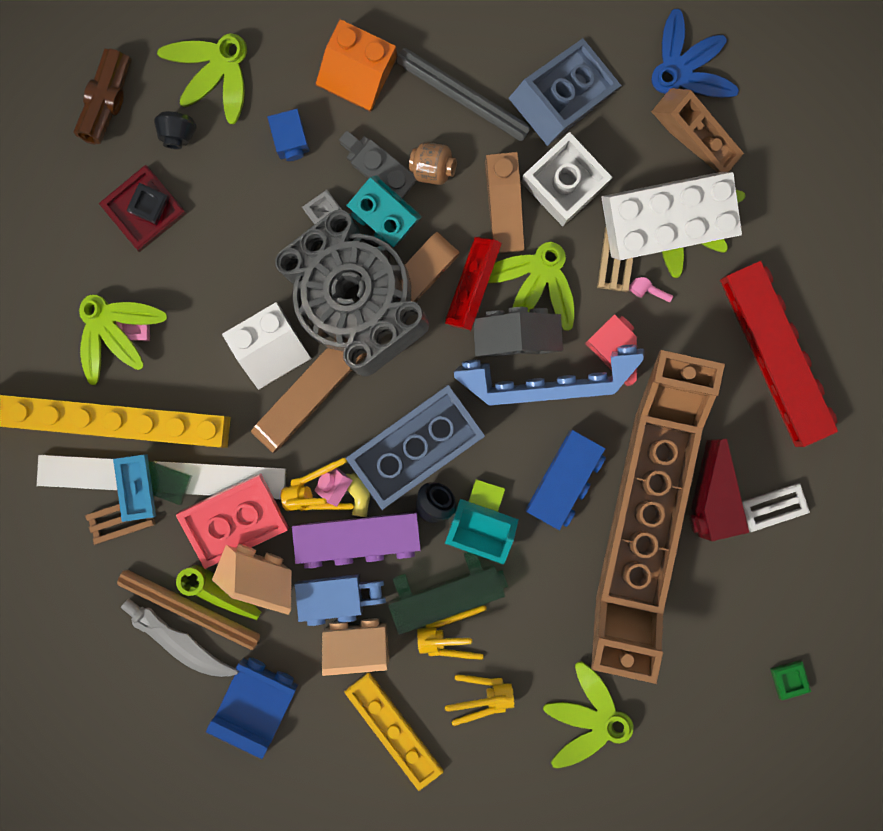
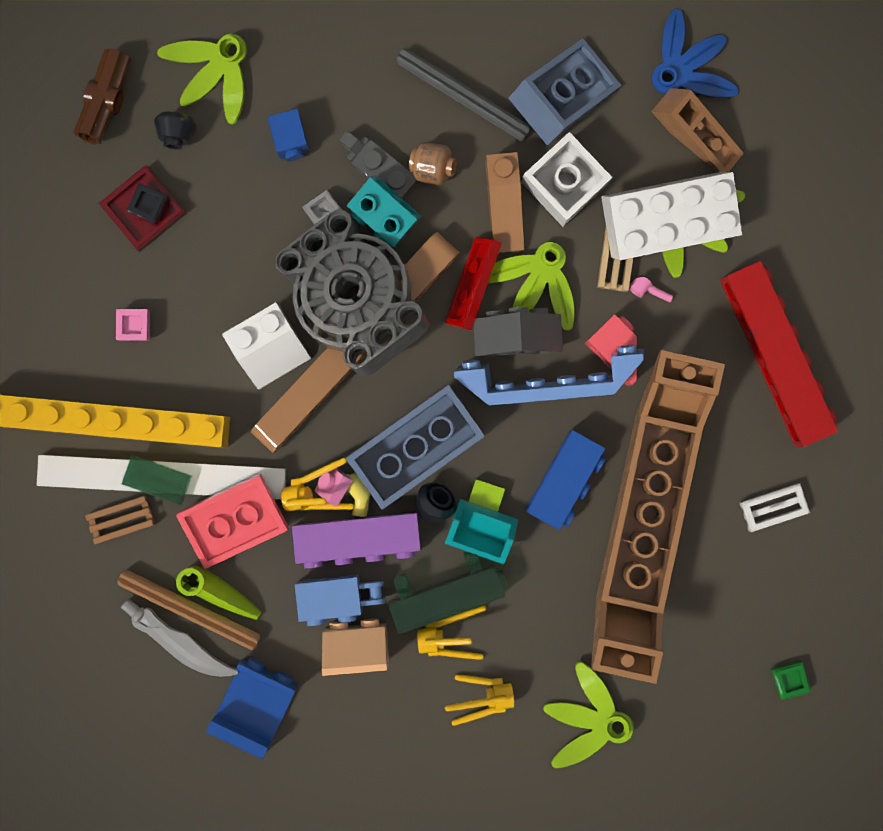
(103, 323): lime plant -> none
(134, 487): dark azure plate -> none
(254, 578): light nougat slope -> none
(356, 65): orange slope -> none
(393, 731): yellow tile -> none
(717, 498): dark red slope -> none

